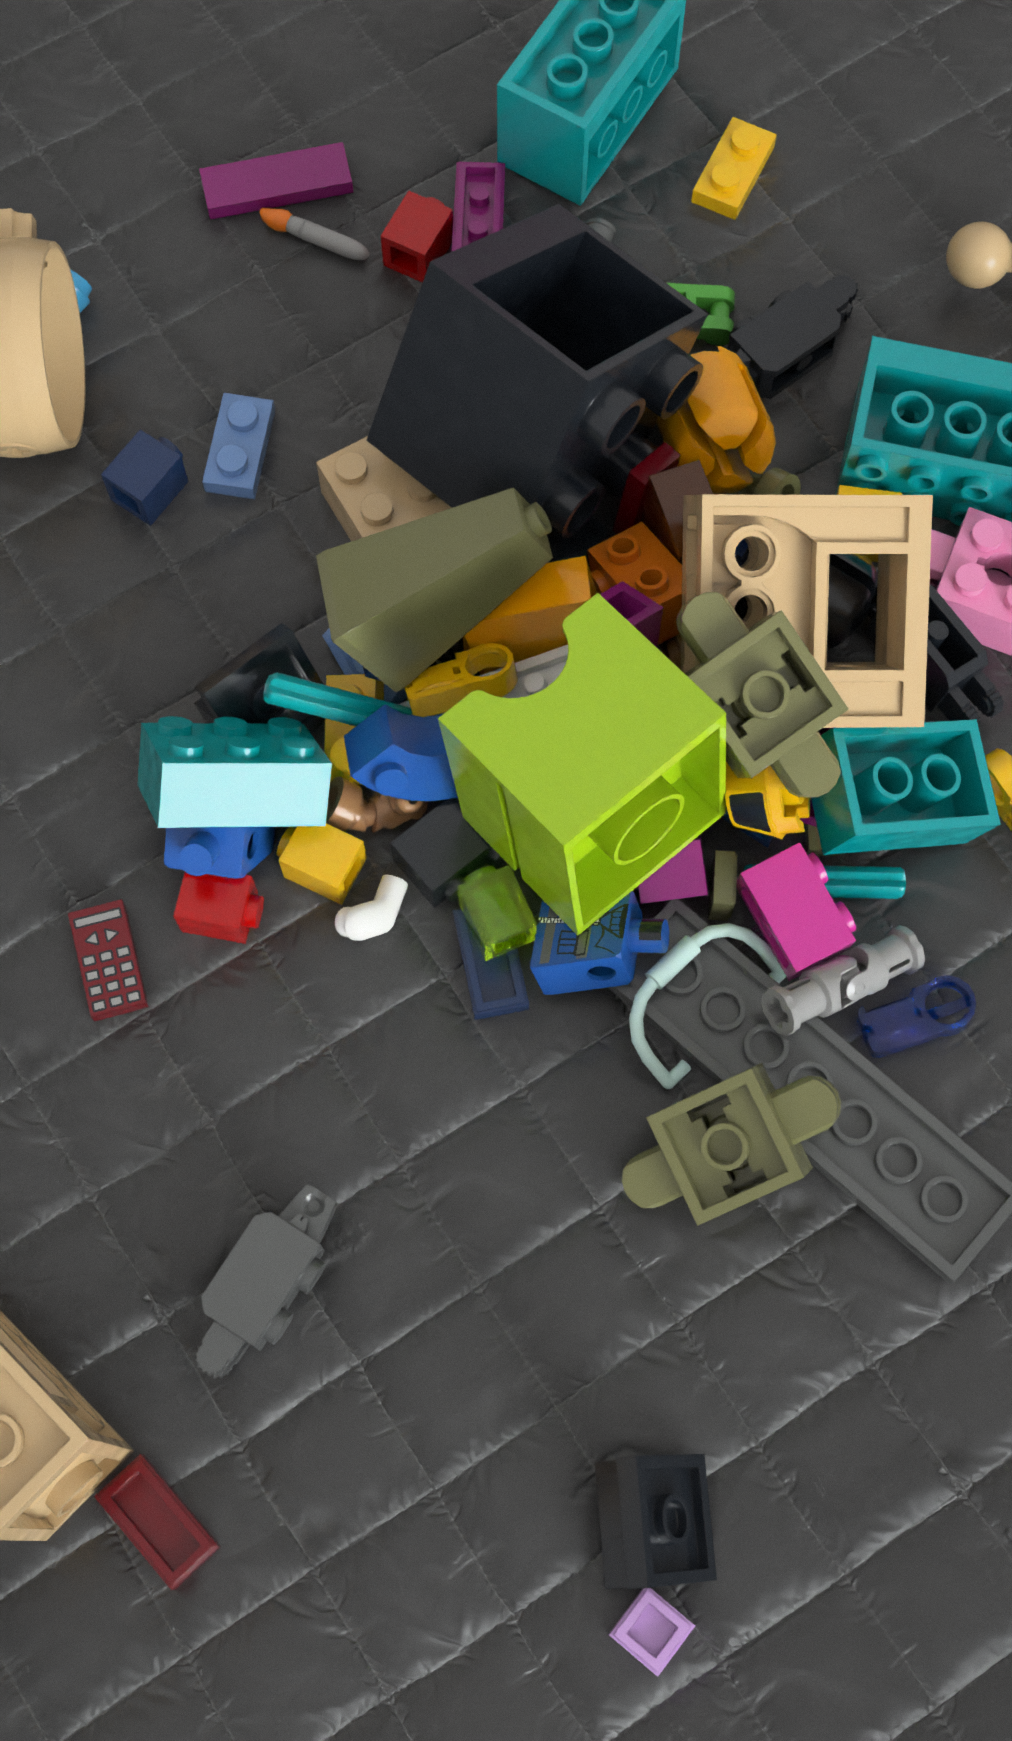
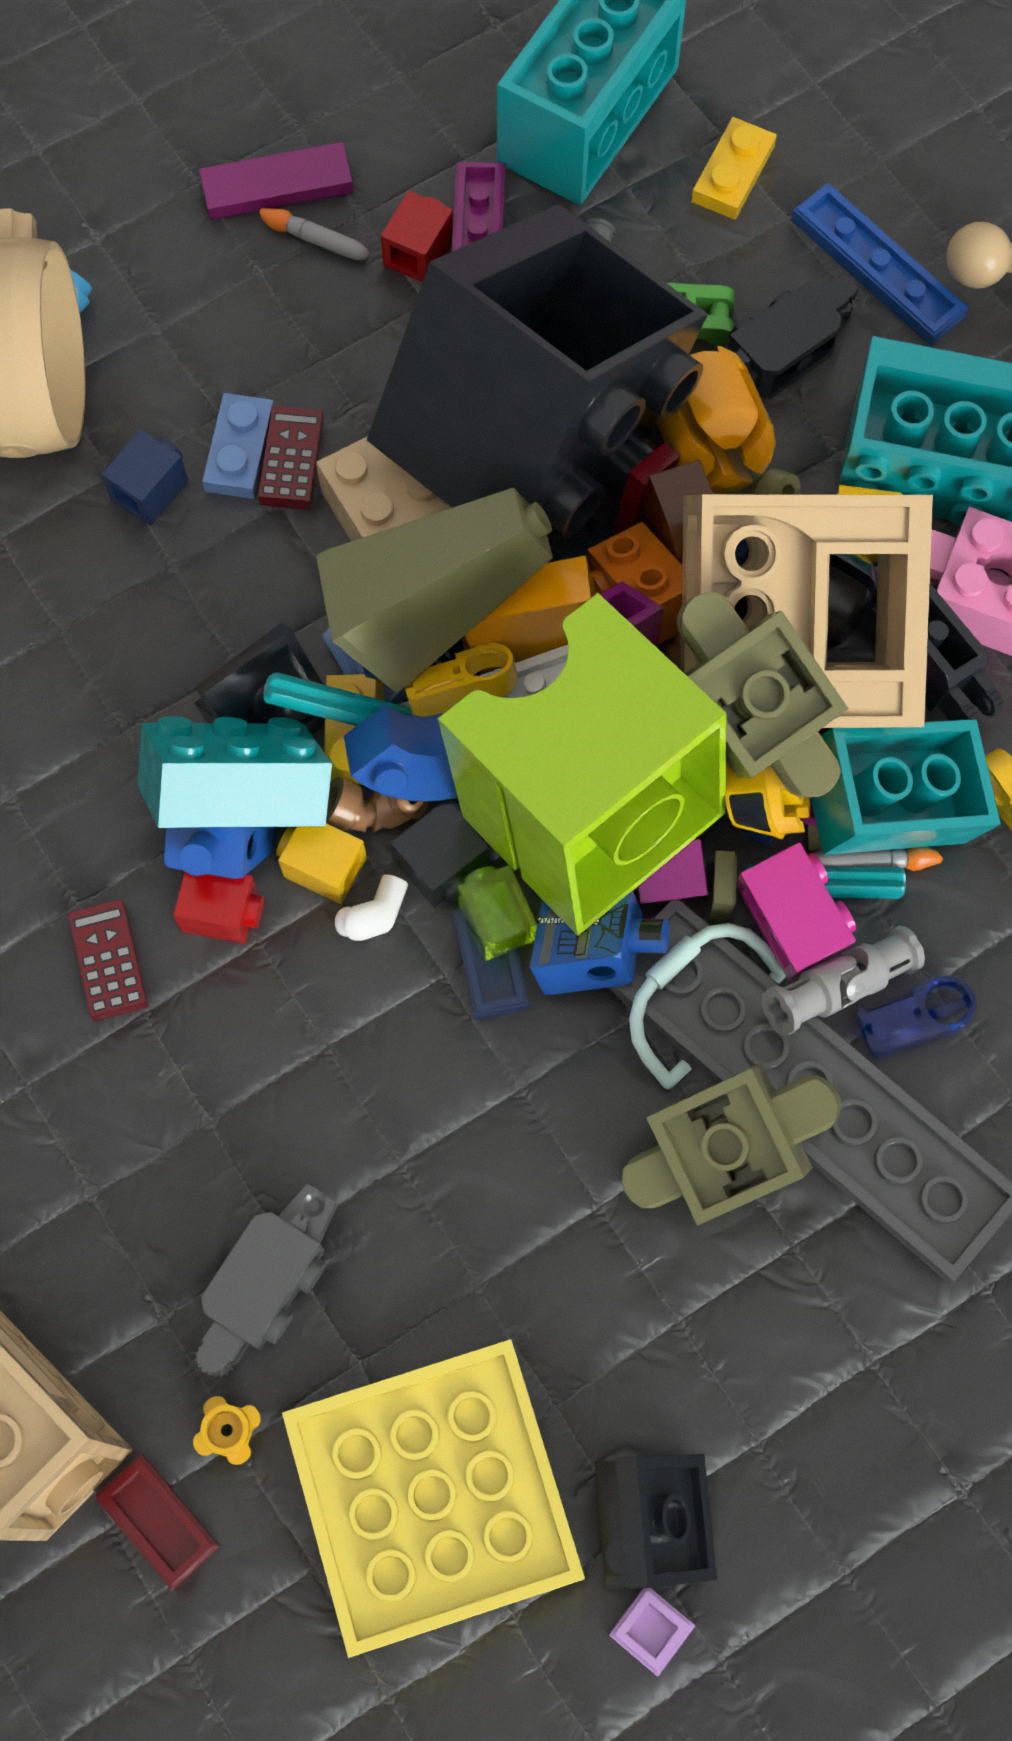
(216, 1416): none -> yellow plate
(291, 457): none -> dark red tile
(431, 1497): none -> light yellow plate
(879, 264): none -> blue tile
(910, 858): none -> light grey piece

